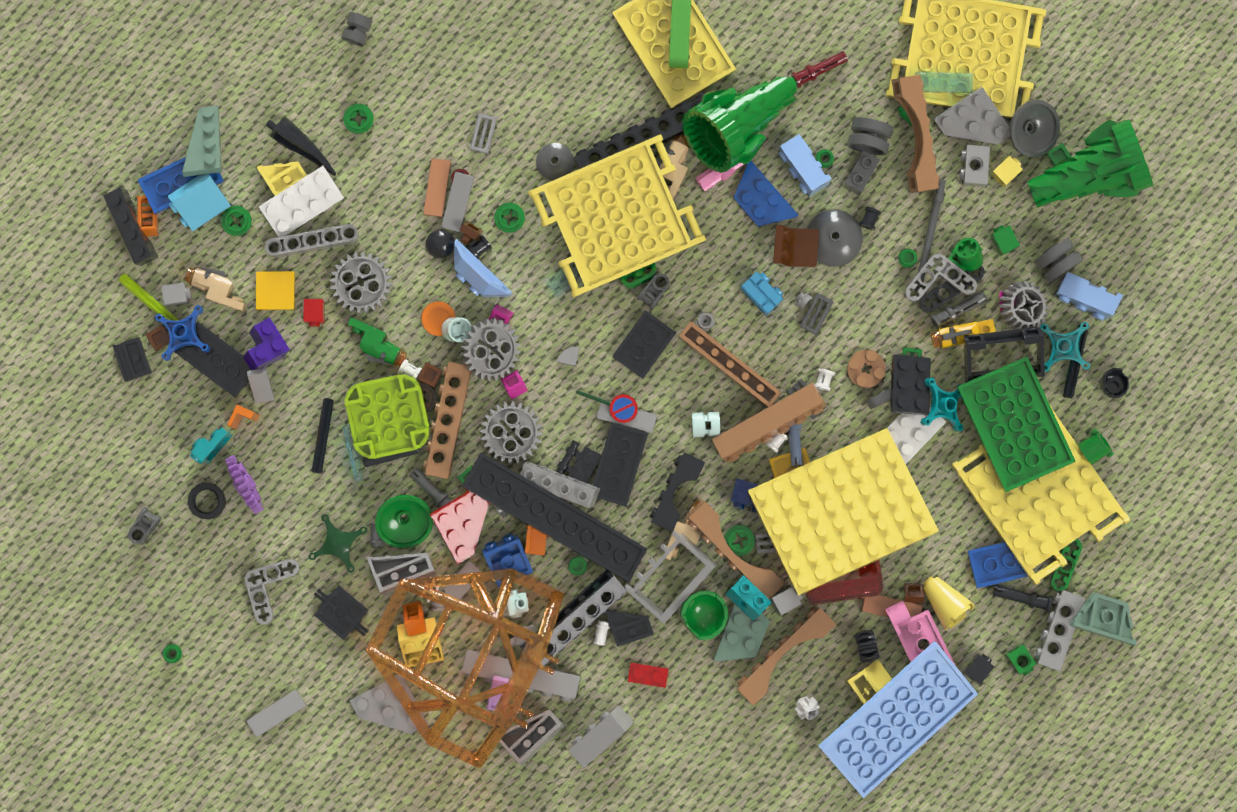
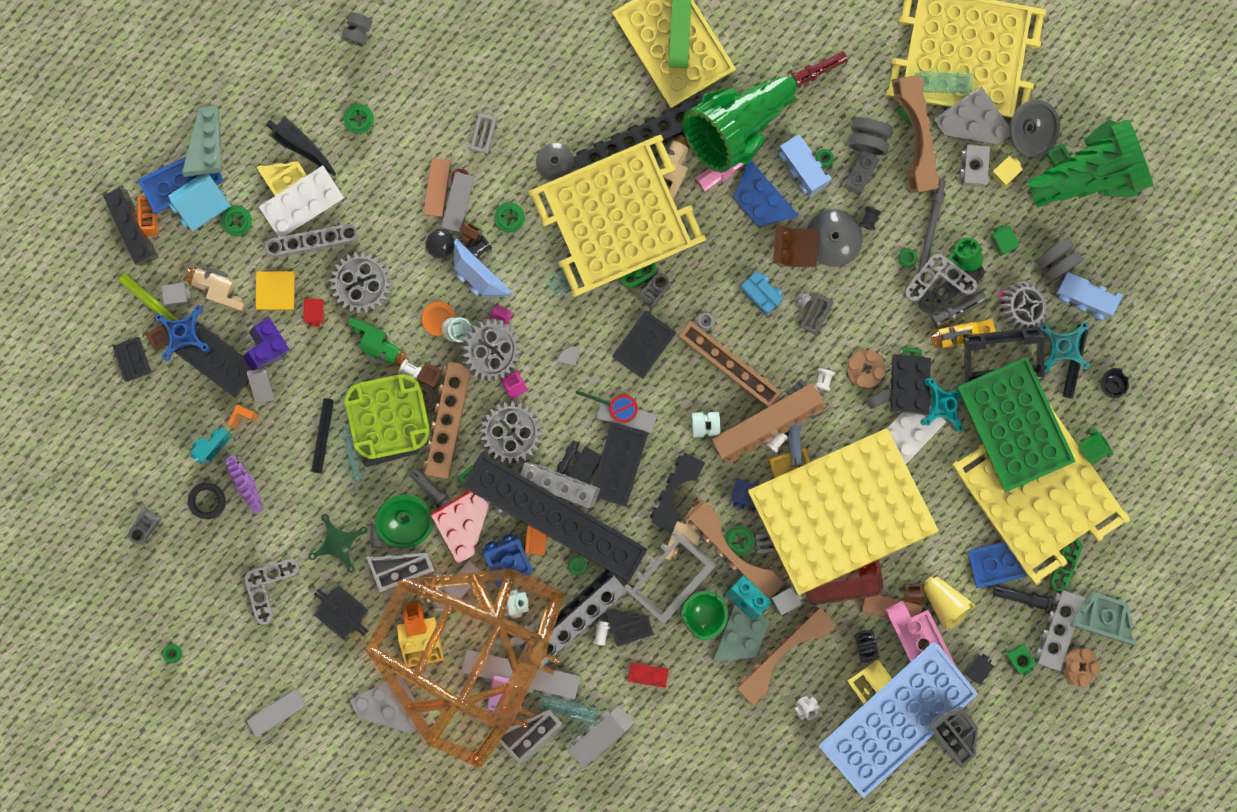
(568, 708): none -> clear light blue tile
(955, 734): none -> dark grey wedge
(1089, 666): none -> medium nougat plate

